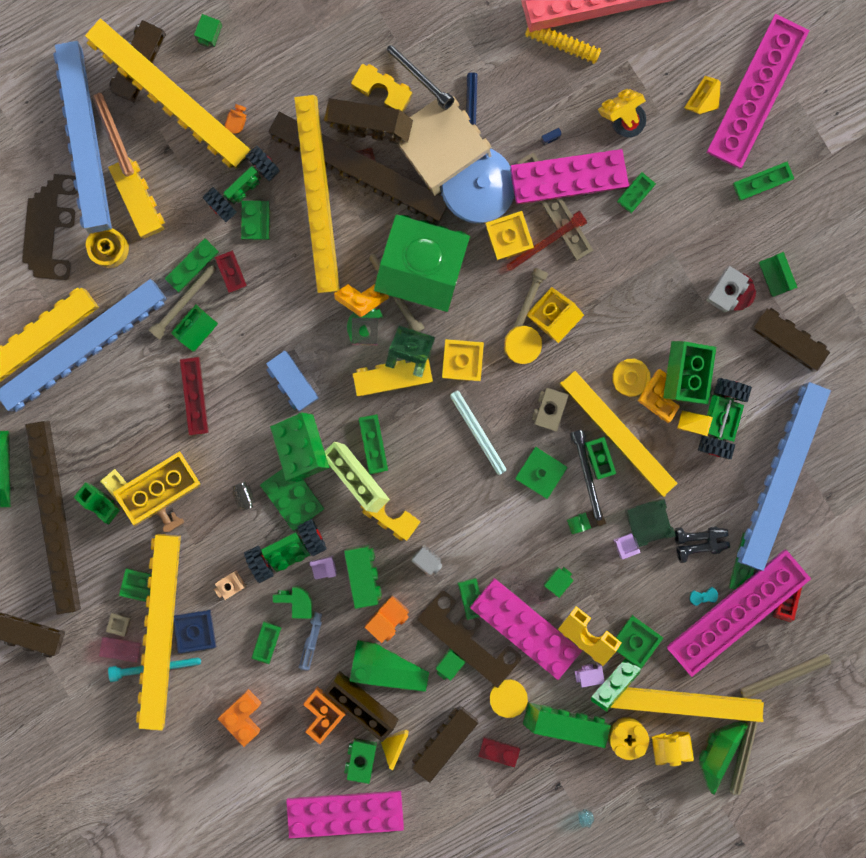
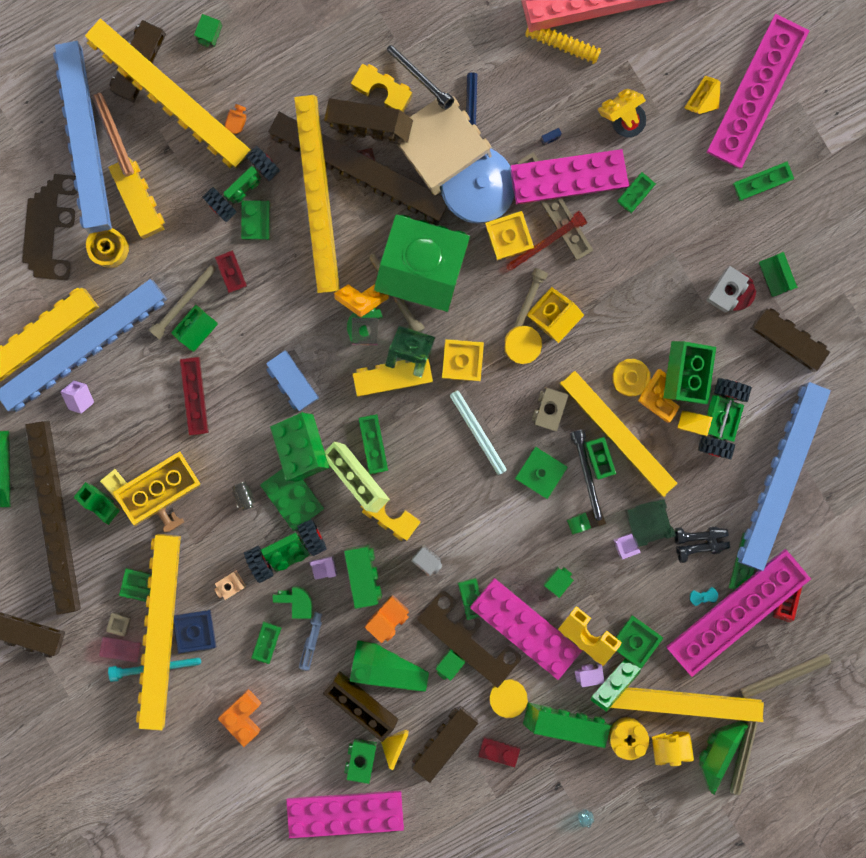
(77, 397): none -> lavender panel
(192, 265): green plate -> none
(327, 715): orange brick -> none

